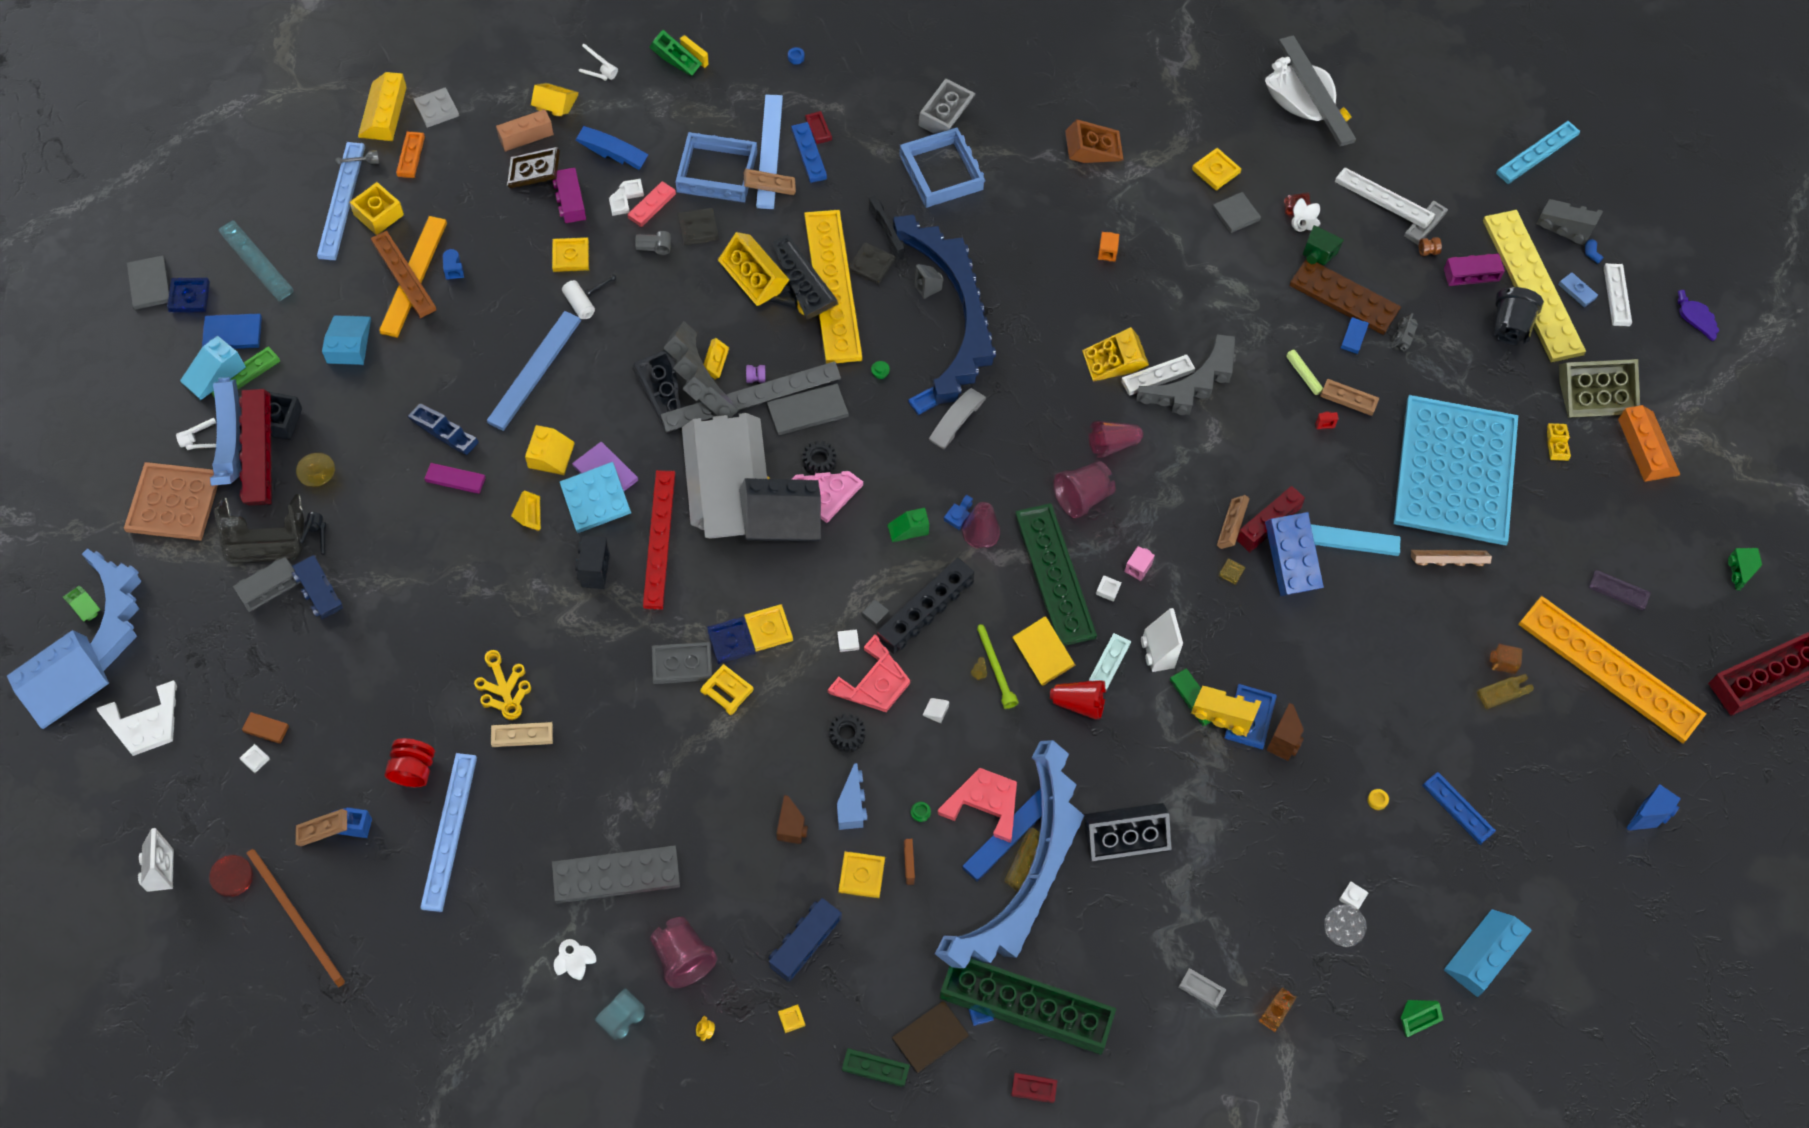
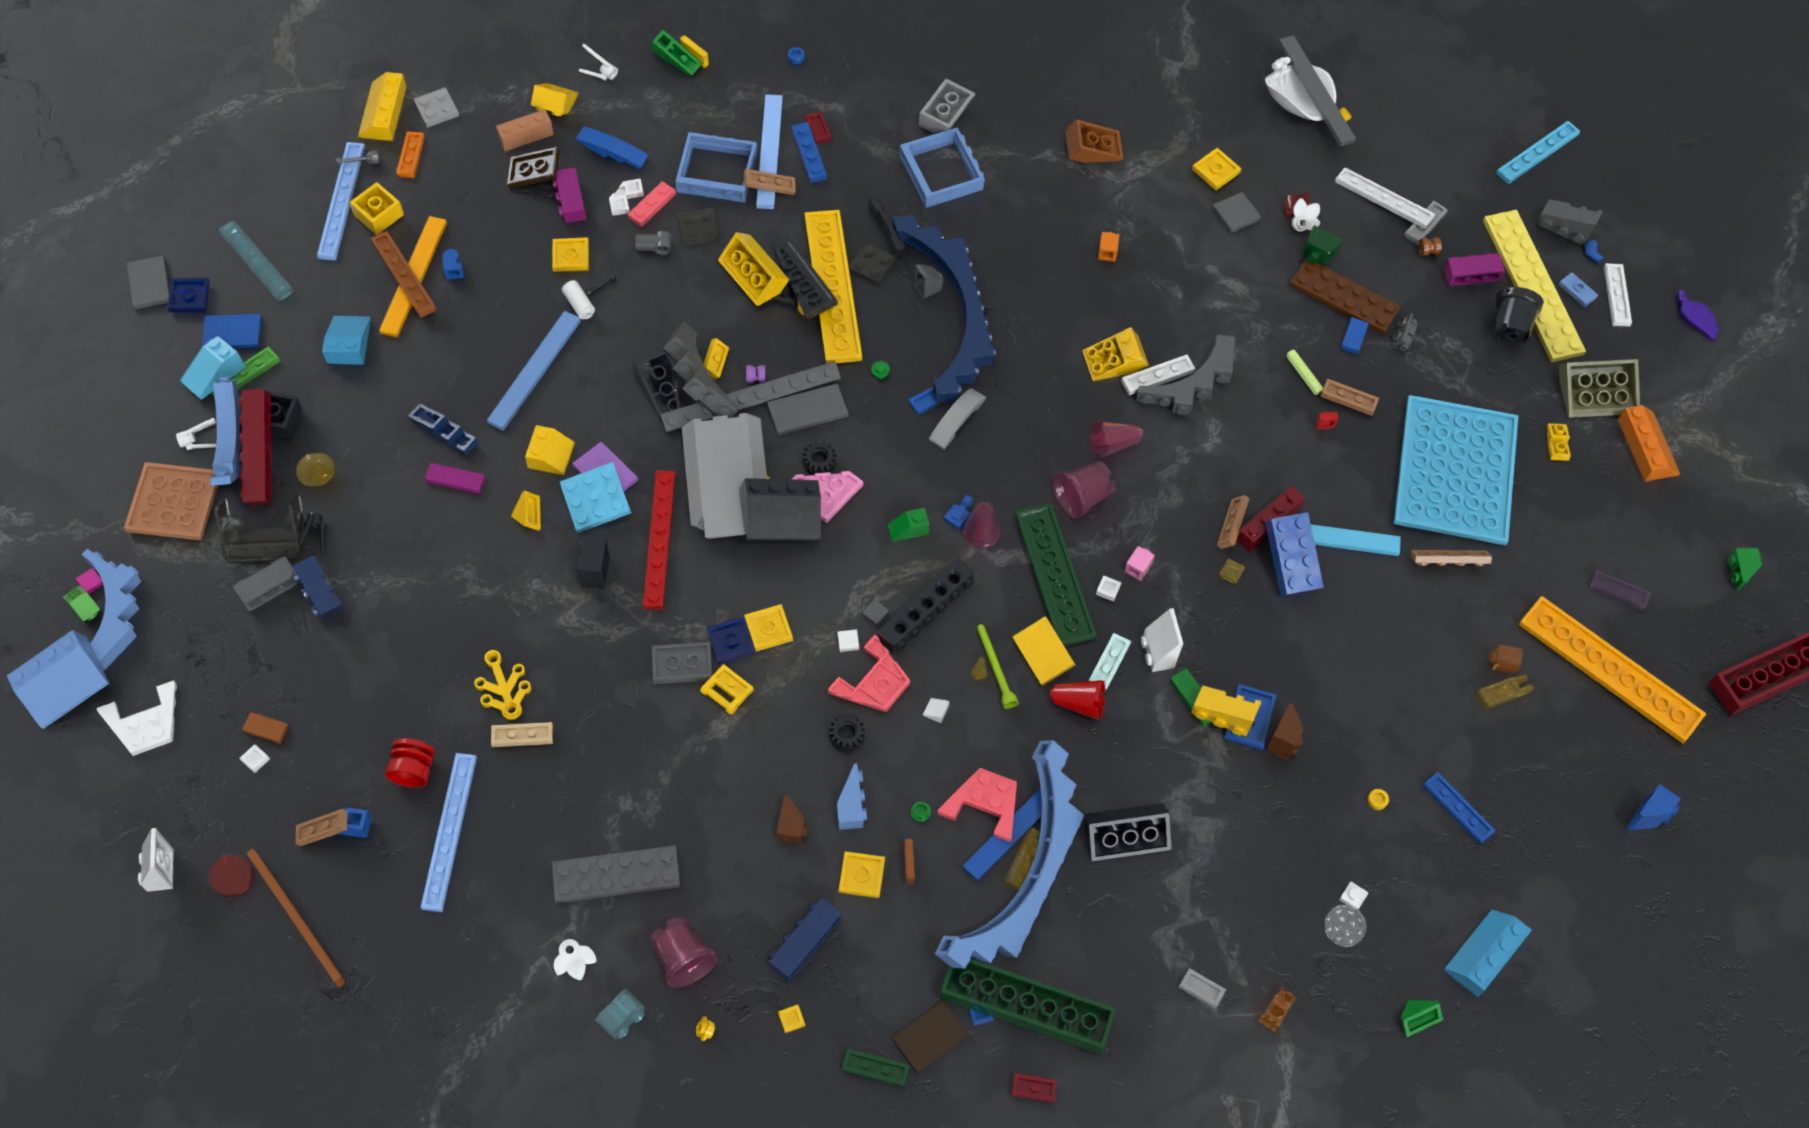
(89, 581): none -> dark pink tile

